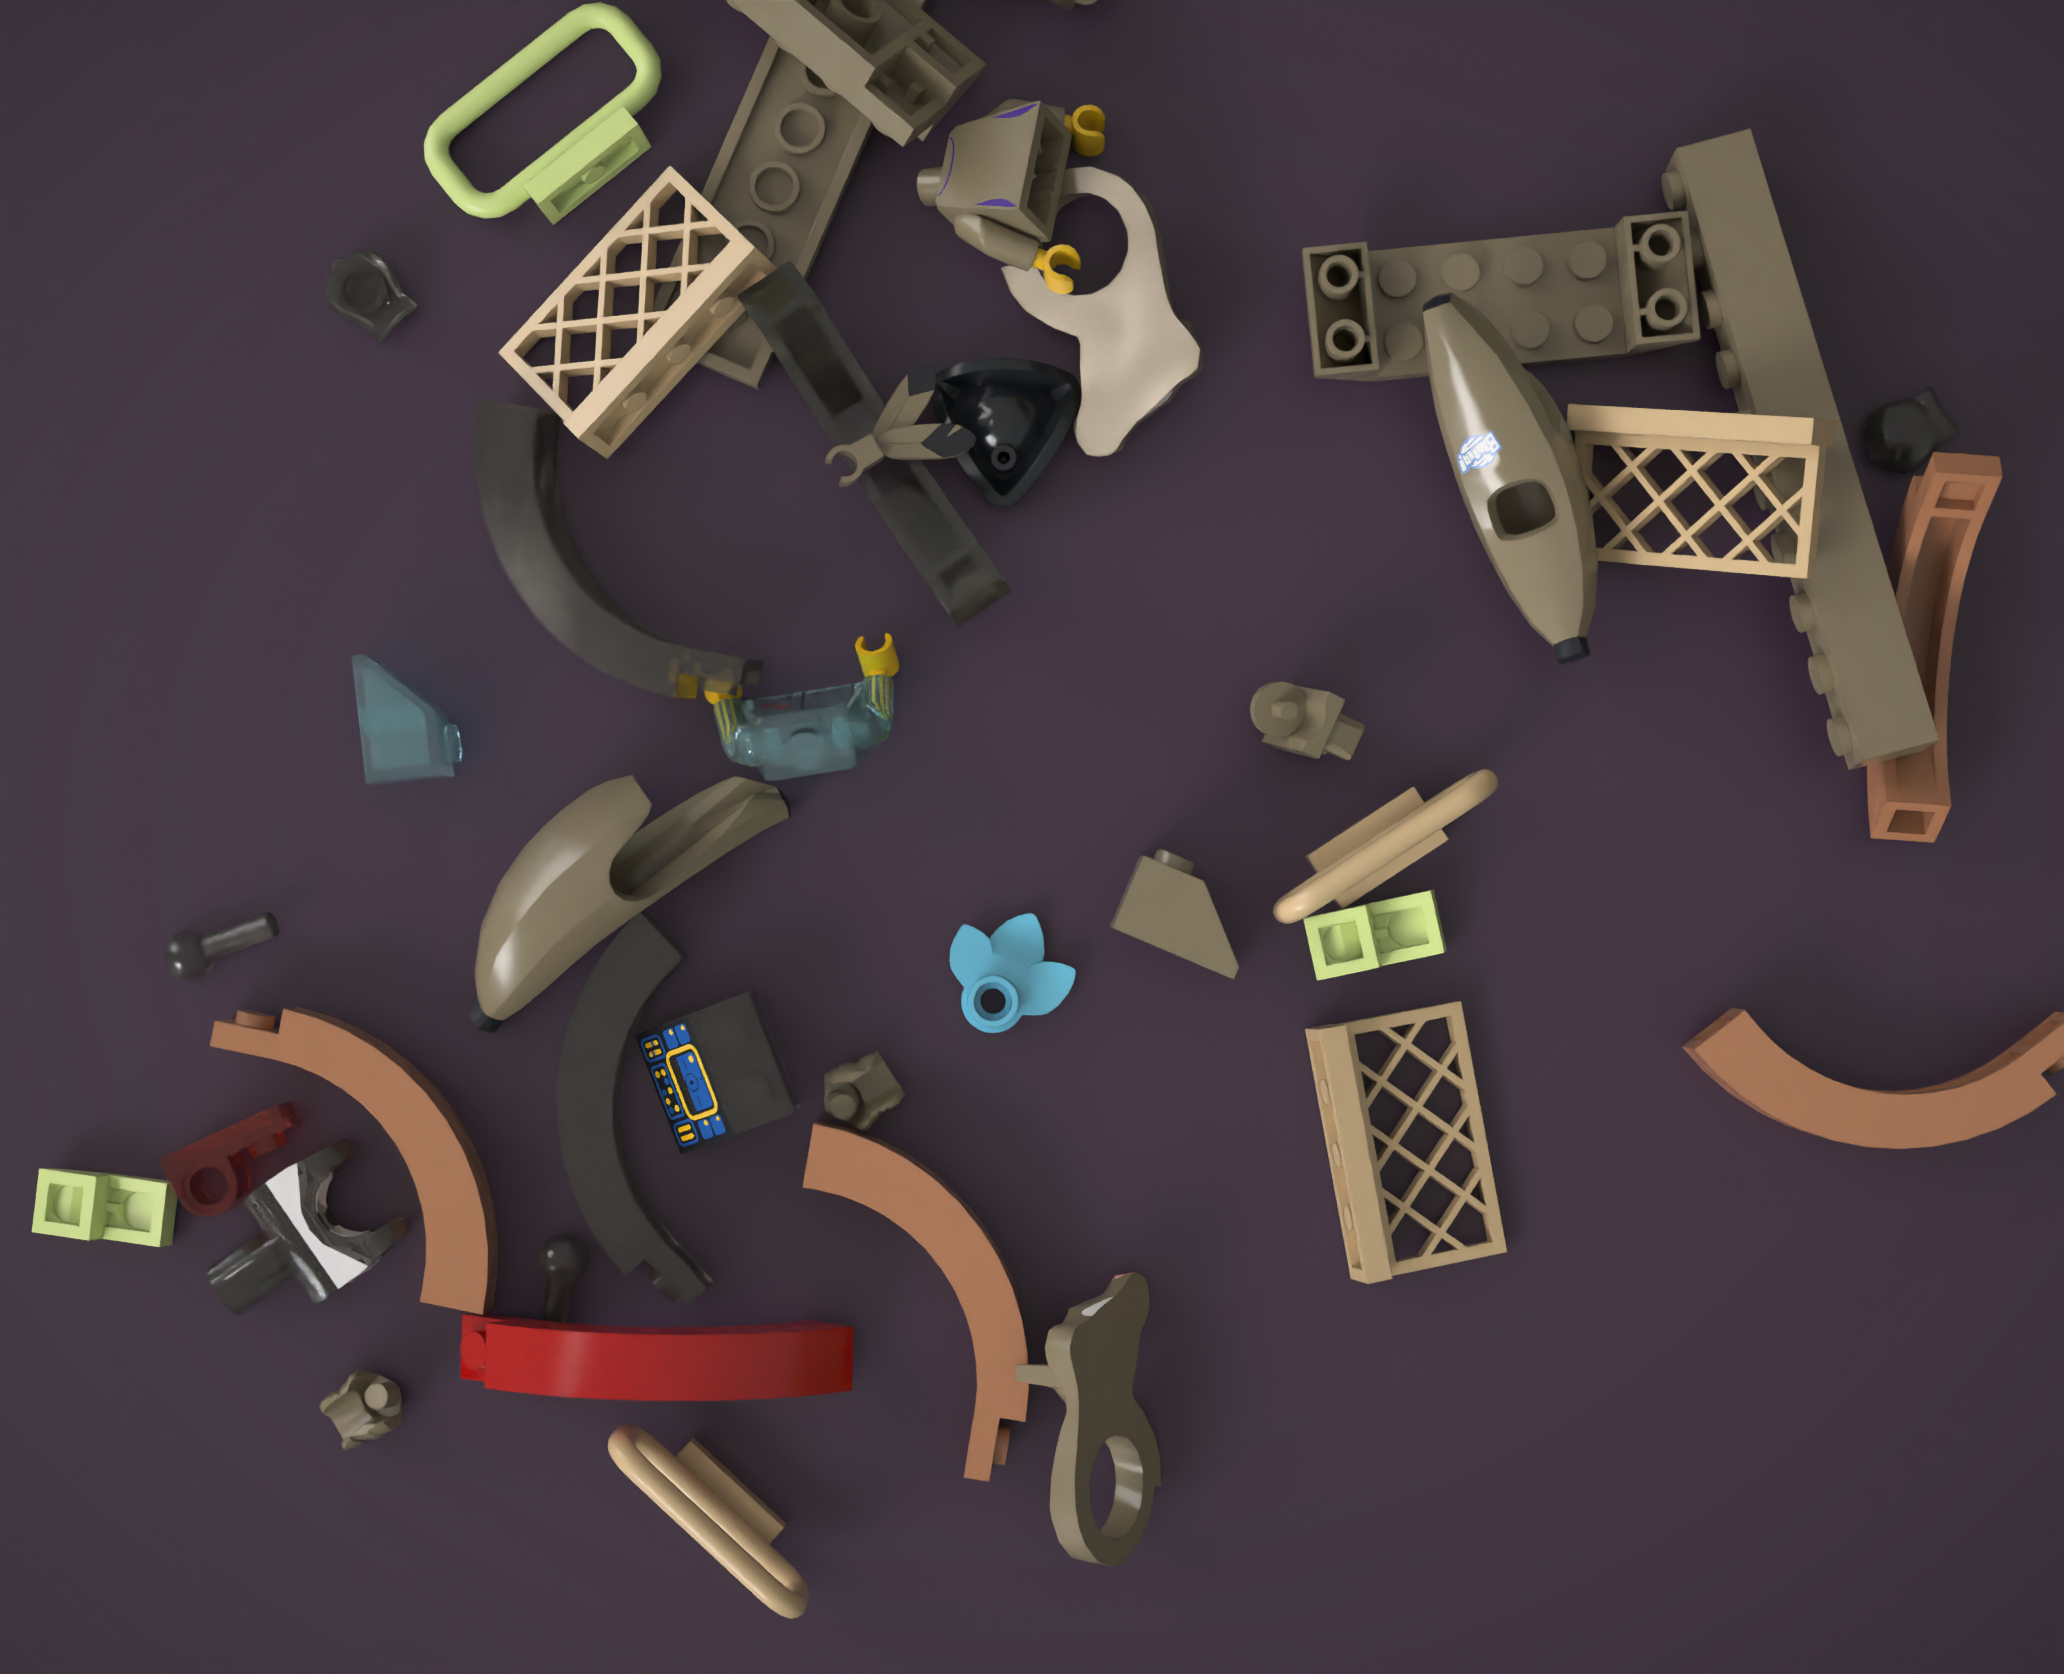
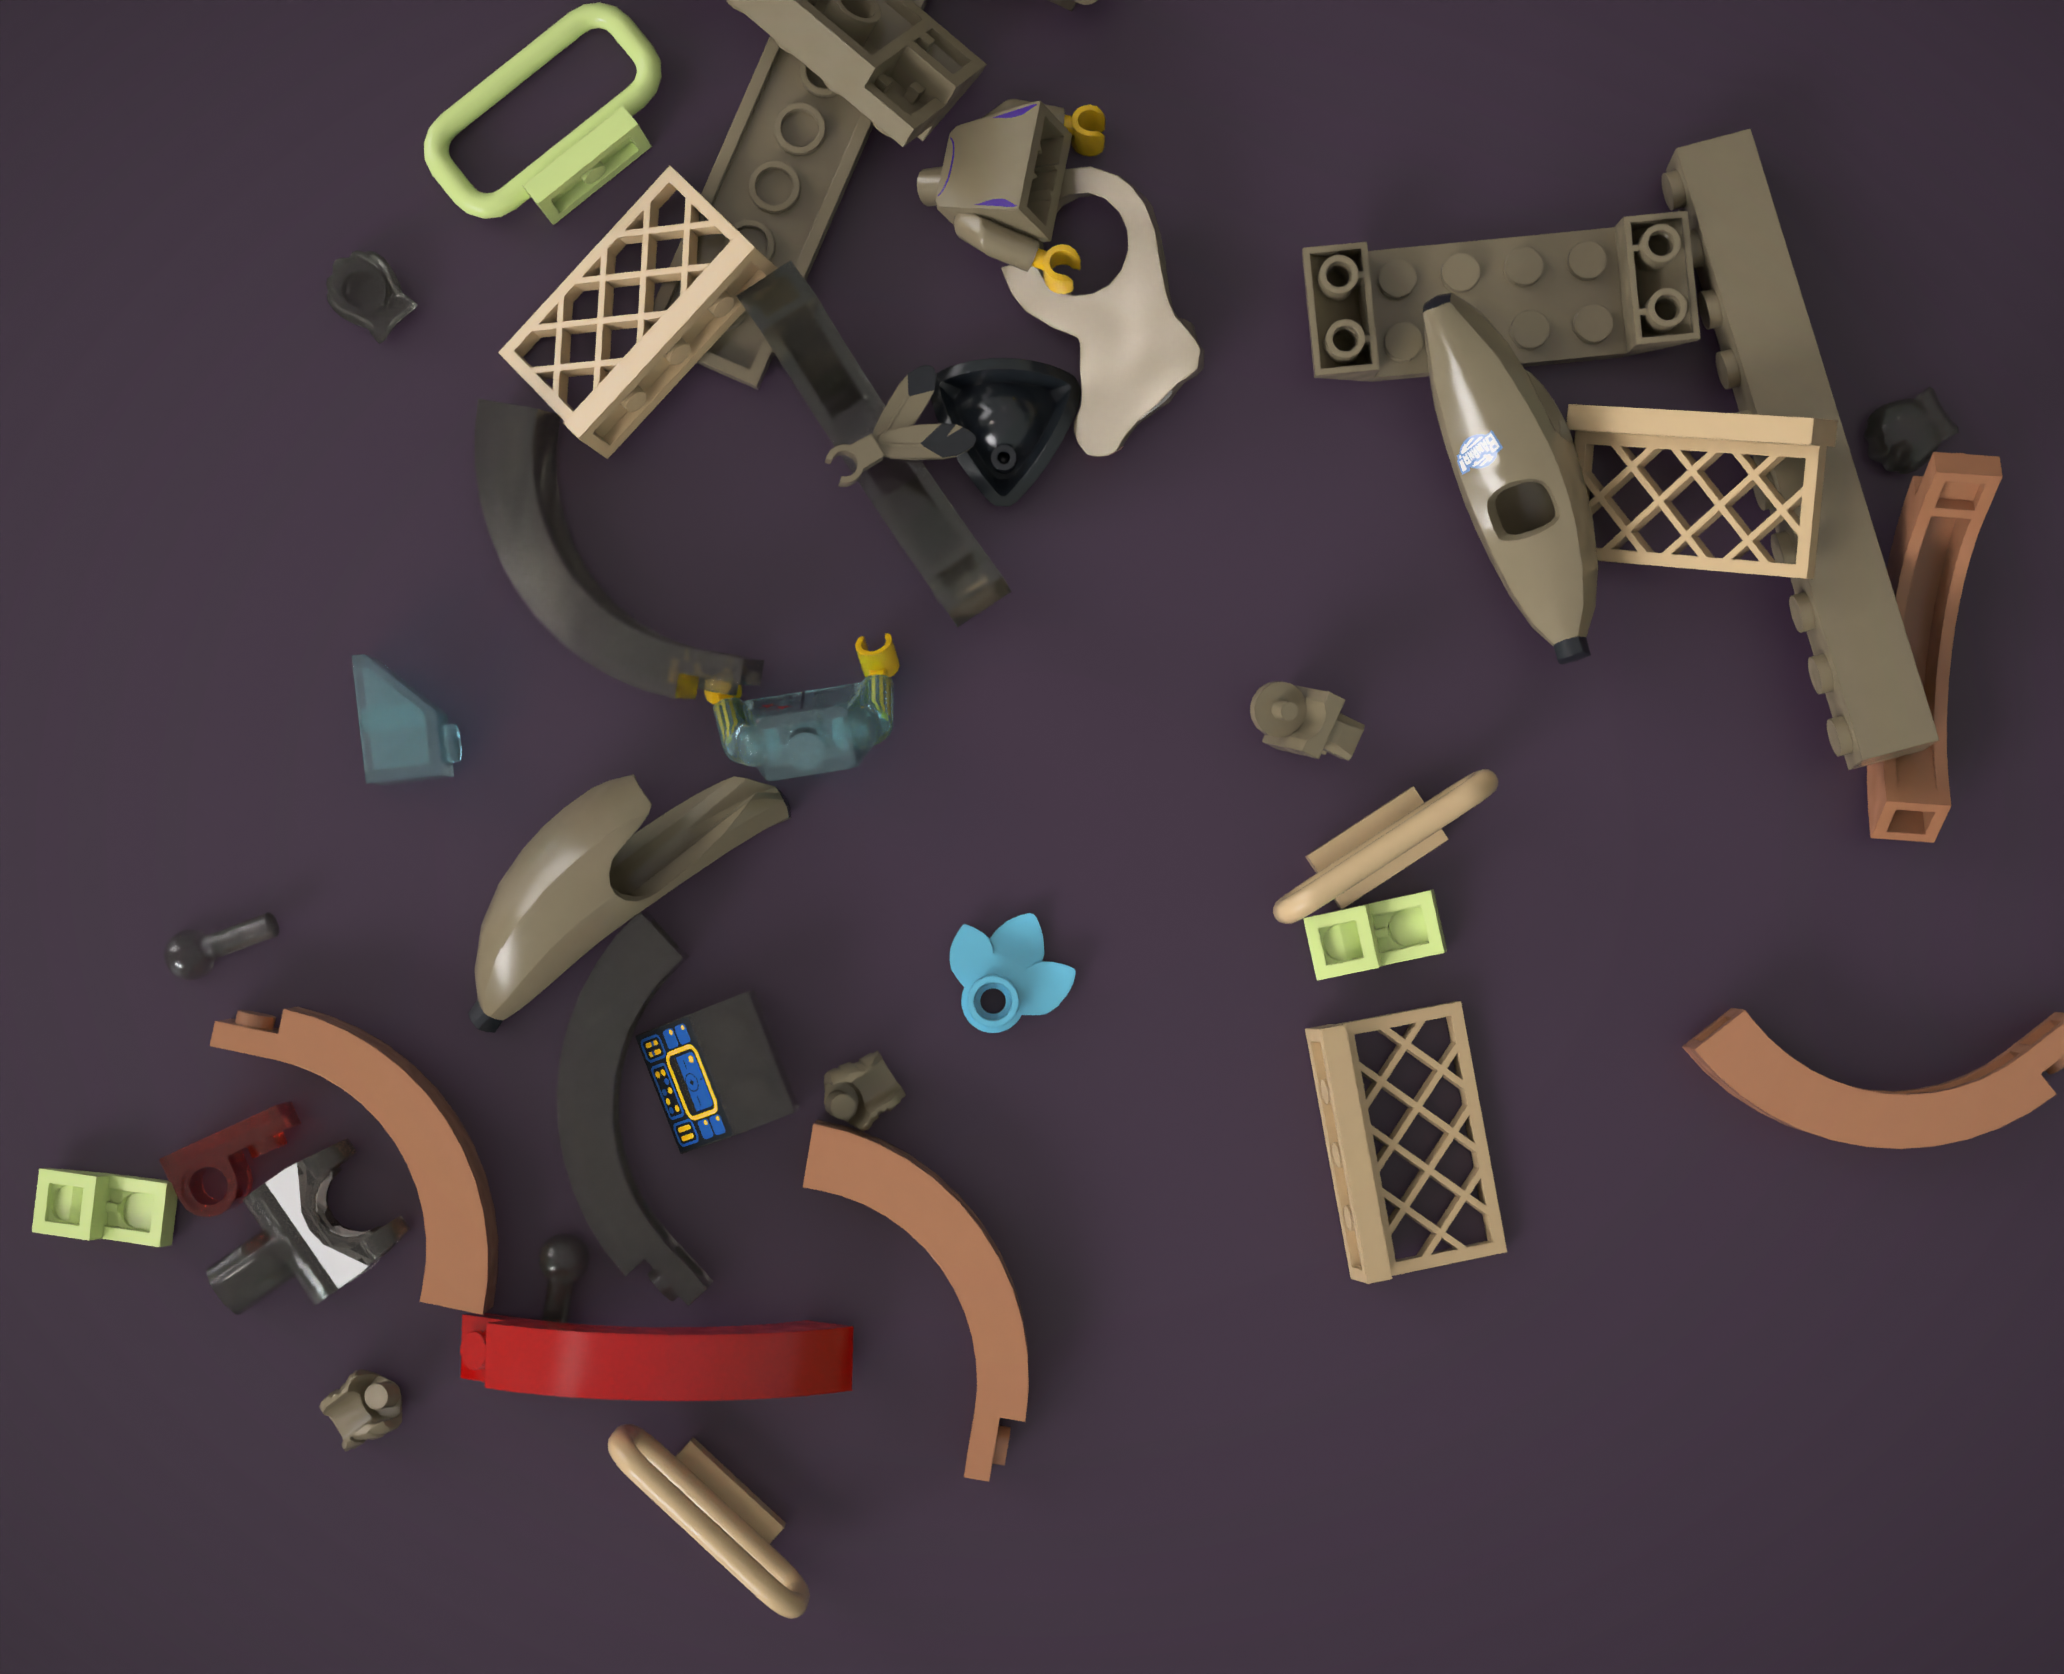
(1094, 1373): dark tan animal -> none
(1174, 913): dark tan slope -> none

